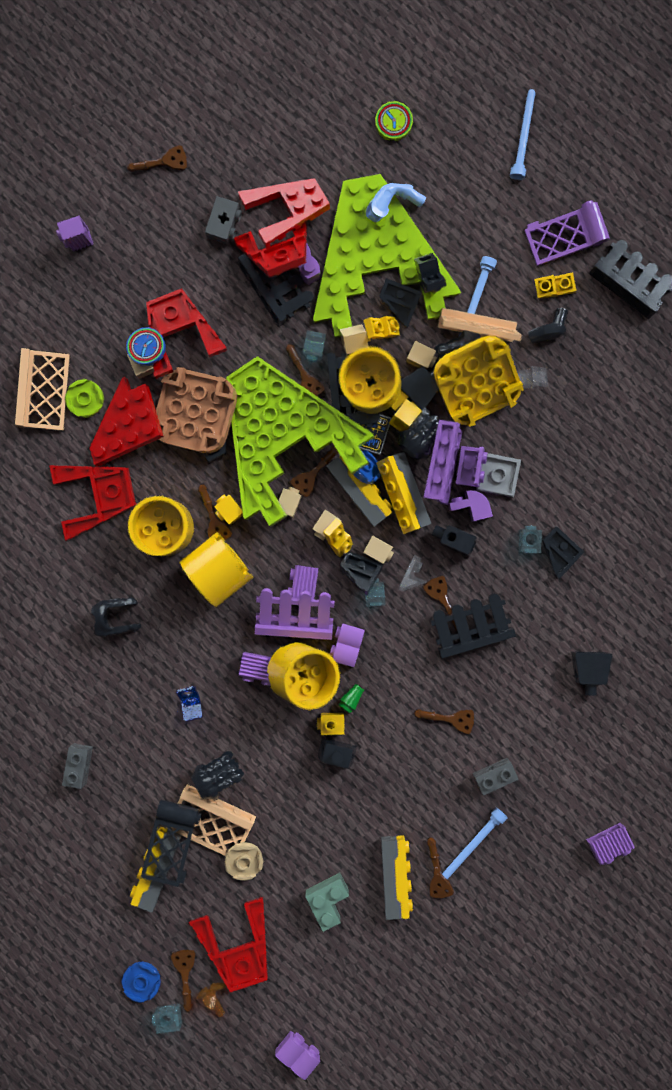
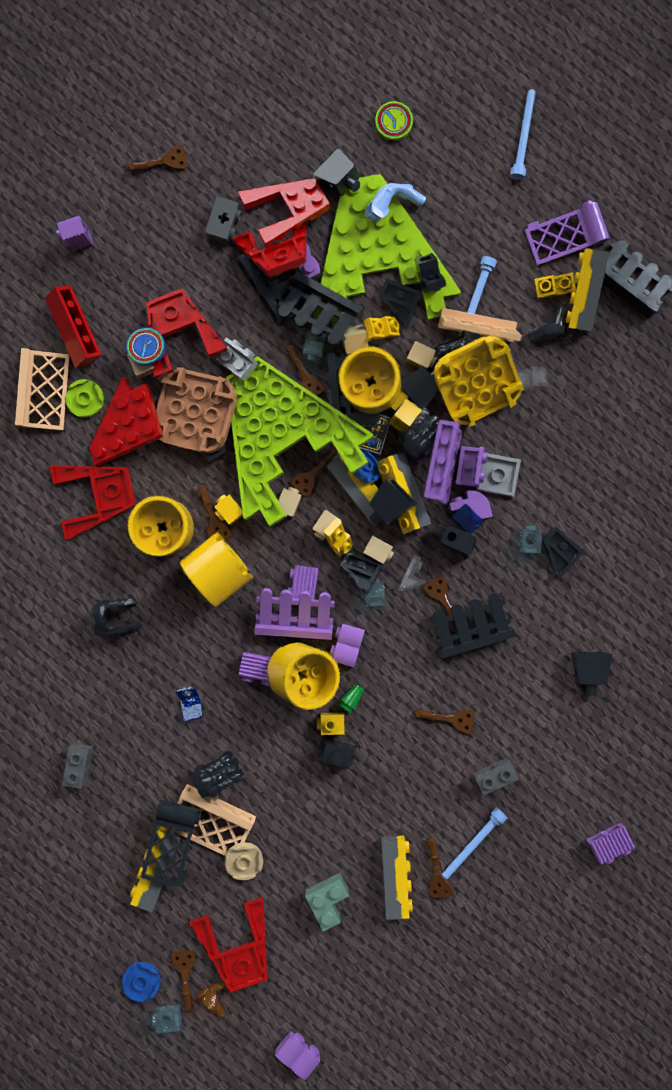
(73, 326): none -> red brick
(237, 360): none -> light grey bracket
(318, 295): none -> black fence
(338, 174): none -> torso
(390, 502): none -> black torso
(467, 519): none -> clear blue bracket
(588, 289): none -> piece

